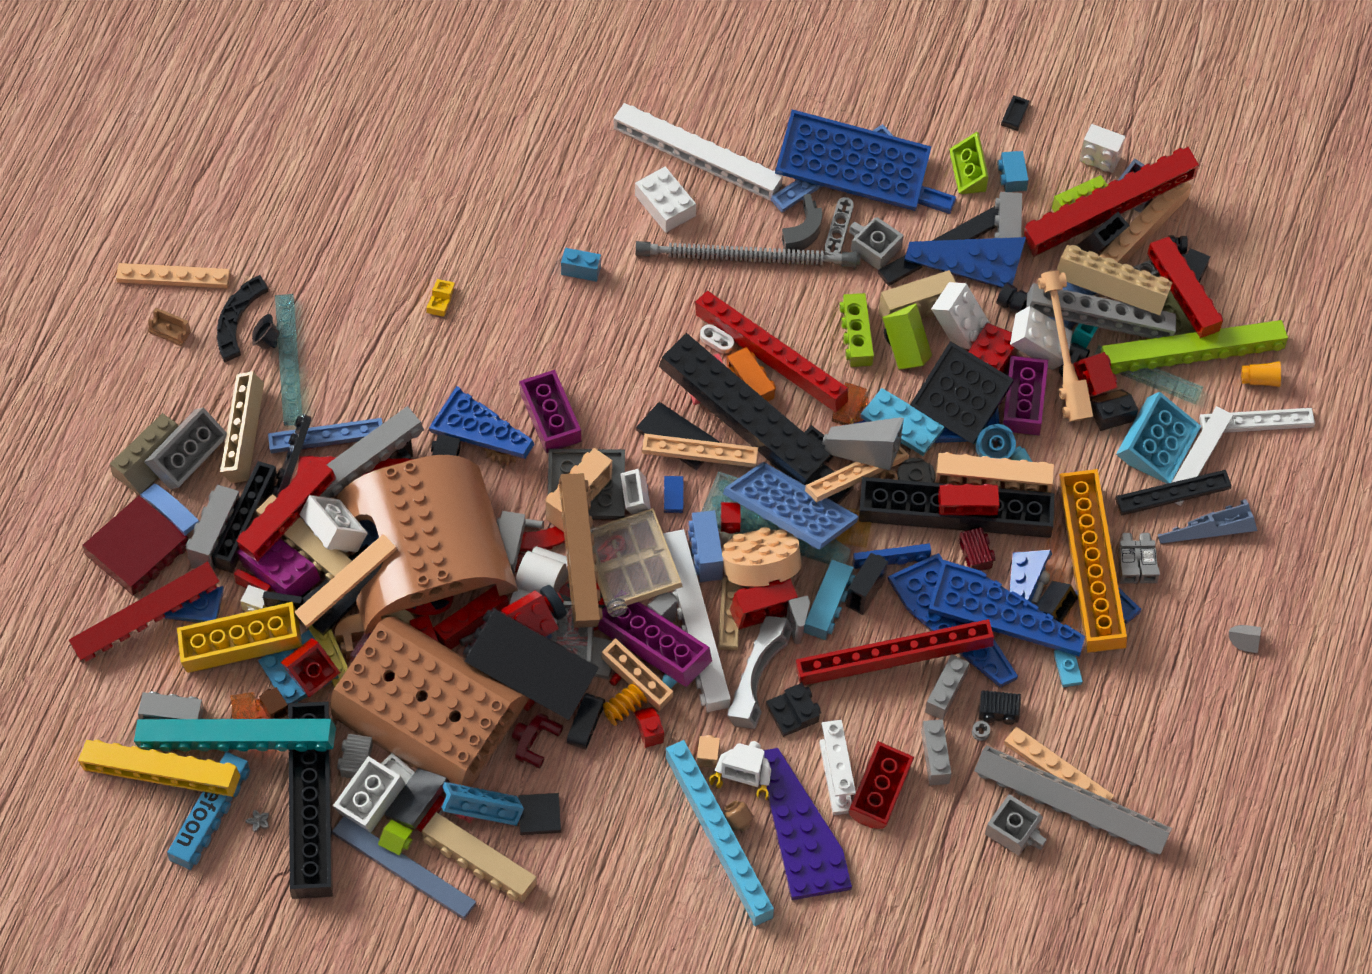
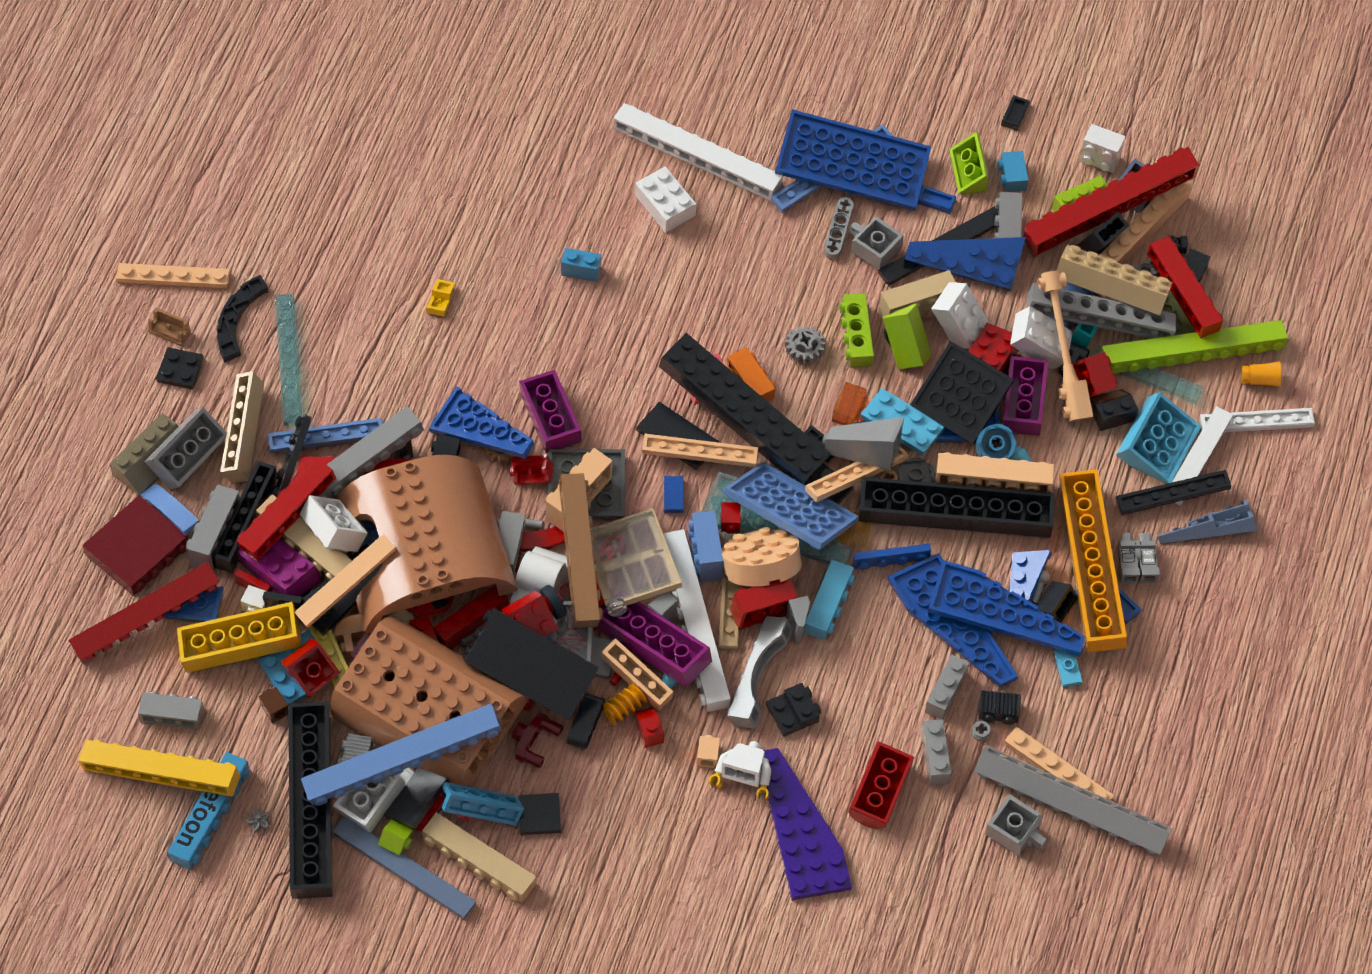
(180, 368): none -> black plate
(235, 734): teal brick -> none
(245, 706): clear orange brick -> none
(265, 333): black piece -> none
(401, 755): none -> medium blue brick
(531, 470): none -> red hinge
(635, 491): white brick -> none
(717, 340): white plate -> none
(719, 833): medium azure brick -> none
(738, 816): medium nougat head -> none
(772, 351): red brick -> none
(806, 233): dark grey arch -> none
(806, 342): none -> light grey gear
(837, 767): white fence -> none
(846, 259): light grey hose -> none
(867, 583): black brick -> none
(894, 652): red brick -> none
(968, 499): red brick -> none
(976, 549): dark red brick -> none
(1010, 297): black wheel -> none
(1245, 637): light grey brick -> none

